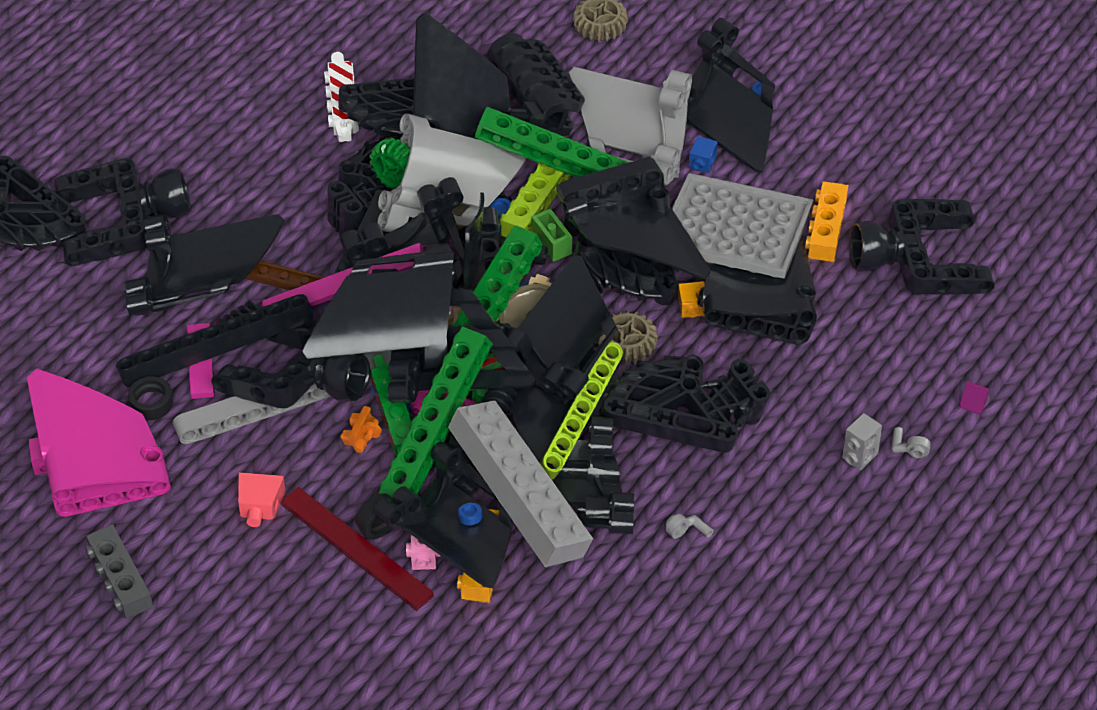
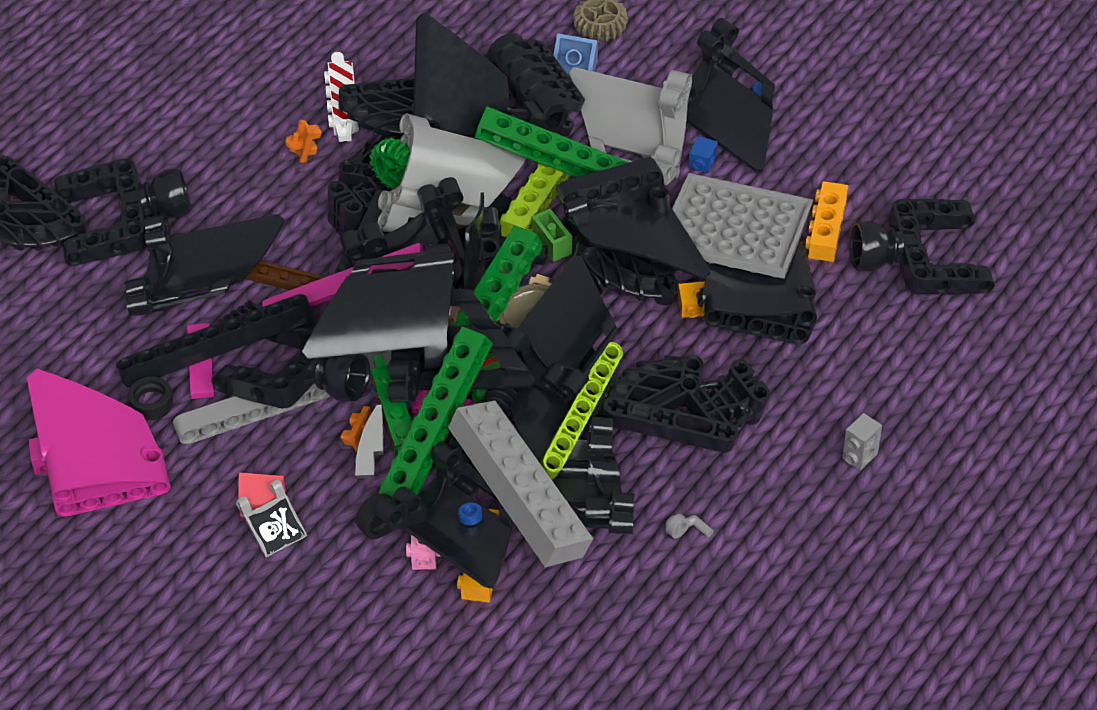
(113, 557): dark grey brick -> none
(274, 523): none -> flag
(301, 140): none -> orange hips
(358, 549): dark red tile -> none
(370, 445): none -> light grey slope
(502, 206): blue tile -> none
(576, 52): none -> medium blue slope
(634, 335): dark tan gear -> none
(915, 446): light grey plate -> none
(974, 398): magenta slope -> none

